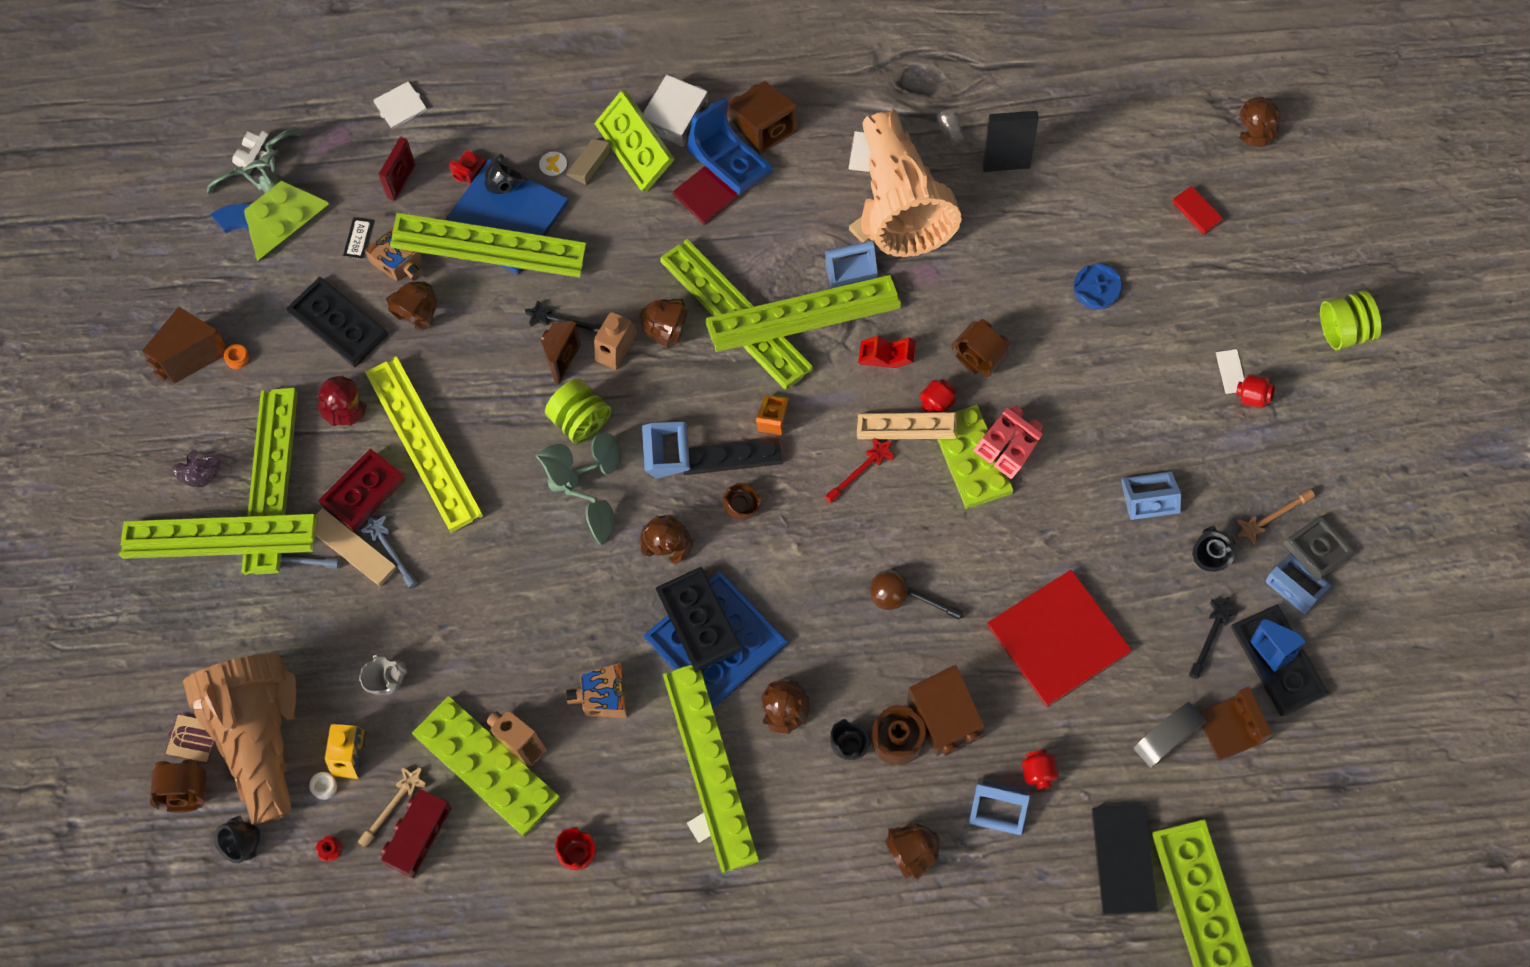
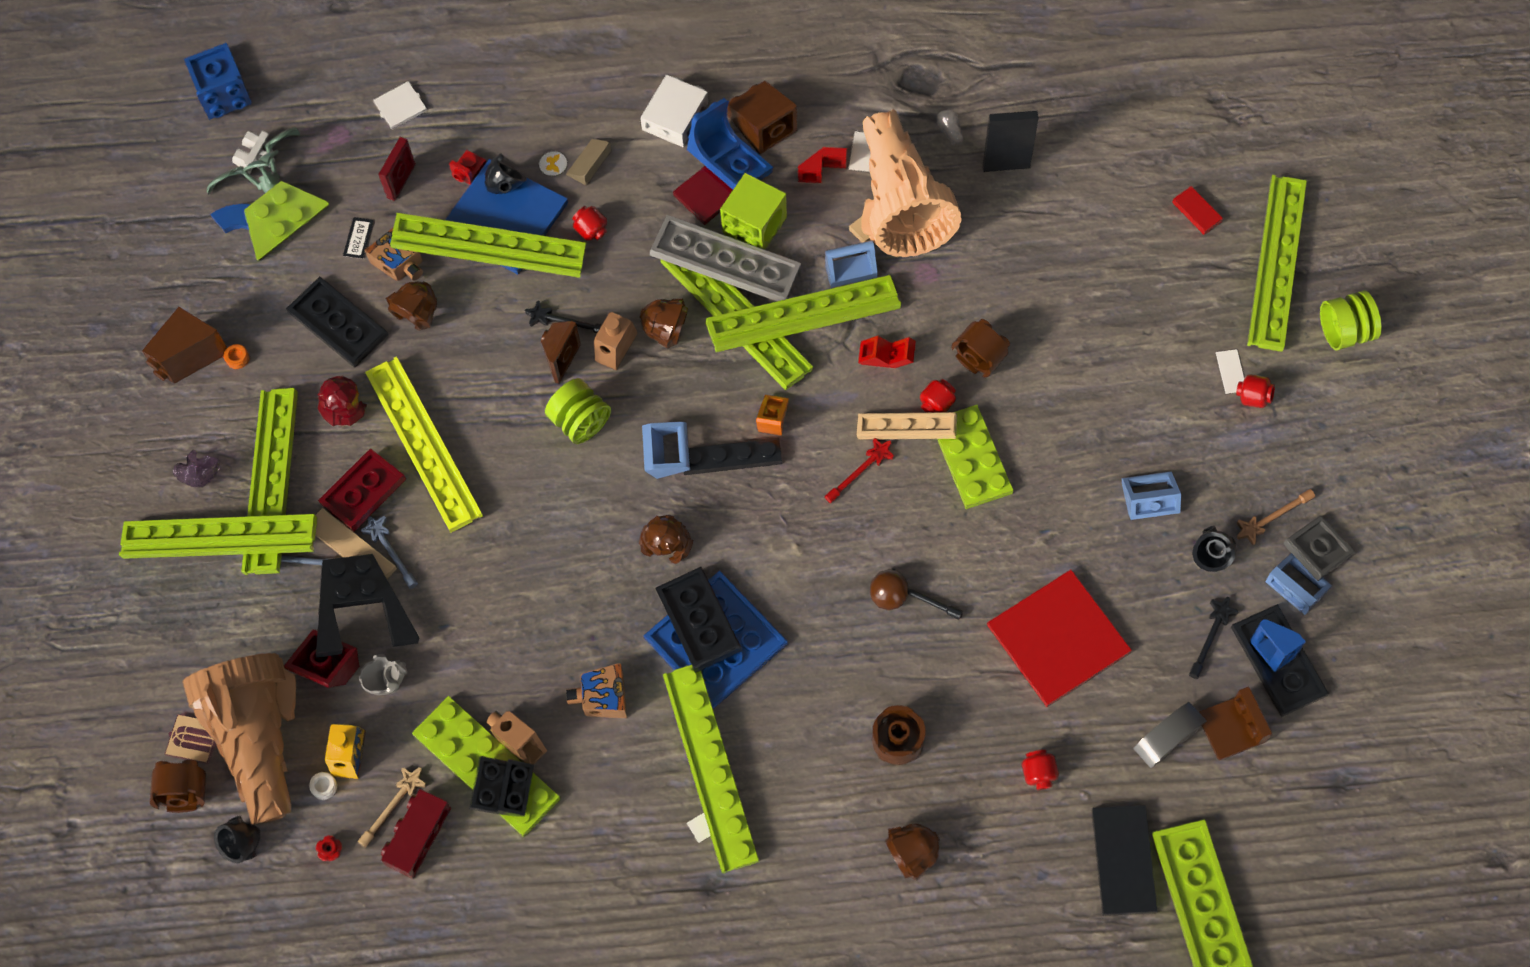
(217, 81): none -> blue bracket
(327, 670): none -> dark red slope
(356, 583): none -> black wing
(501, 786): none -> black slope
(557, 464): sand green plant -> none
(575, 849): red hair -> none
(590, 223): none -> red head
(634, 141): lime plate -> none
(725, 259): none -> light grey plate
(741, 501): reddish brown hair -> none
(753, 212): none -> lime brick
(785, 706): reddish brown helmet -> none
(811, 169): none -> red slope
(849, 740): black hair -> none
(946, 711): reddish brown slope -> none
(1004, 793): medium blue tile -> none
(1010, 431): coral hips -> none
(1097, 286): blue tile -> none
(1262, 121): reddish brown helmet -> none
(1277, 263): none -> lime plate

